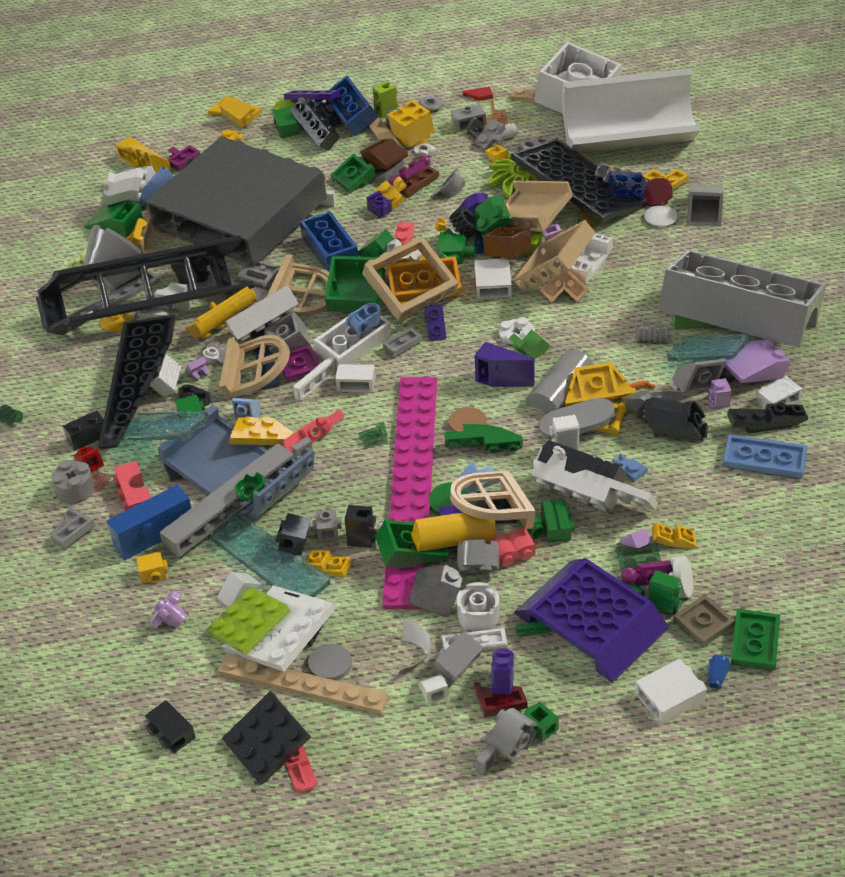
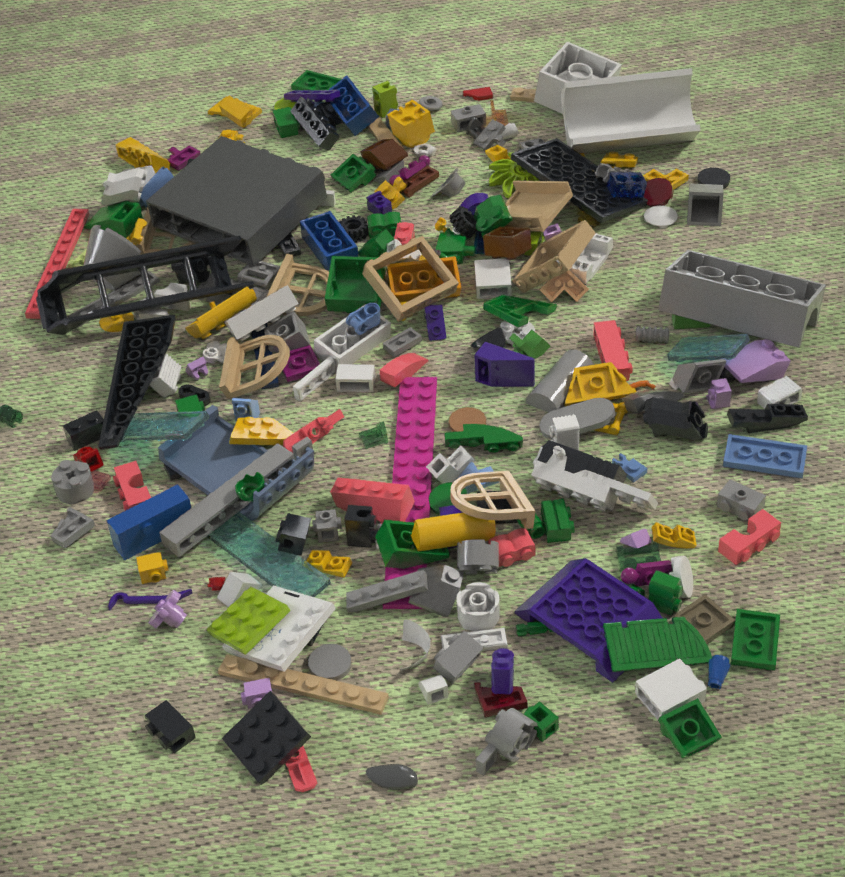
(60, 255): none -> coral plate
(142, 599): none -> dark purple piece
(216, 583): none -> red plate
(255, 691): none -> lavender brick
(289, 246): none -> black plate
(314, 81): none -> green plate
(355, 227): none -> black tyre
(380, 222): none -> green brick
(387, 499): none -> coral wedge
(387, 591): none -> light grey plate
(392, 776): none -> dark grey arm
(401, 367): none -> coral slope
(450, 469): none -> white brick
(494, 337): none -> black piece
(513, 308): none -> green wing
(612, 347): none -> coral brick
(619, 160): none -> yellow wing
(654, 644): none -> green piece
(689, 728): none -> green slope
(714, 176): none -> black tile
(740, 500): none -> light grey brick
(740, 547): none -> coral arch

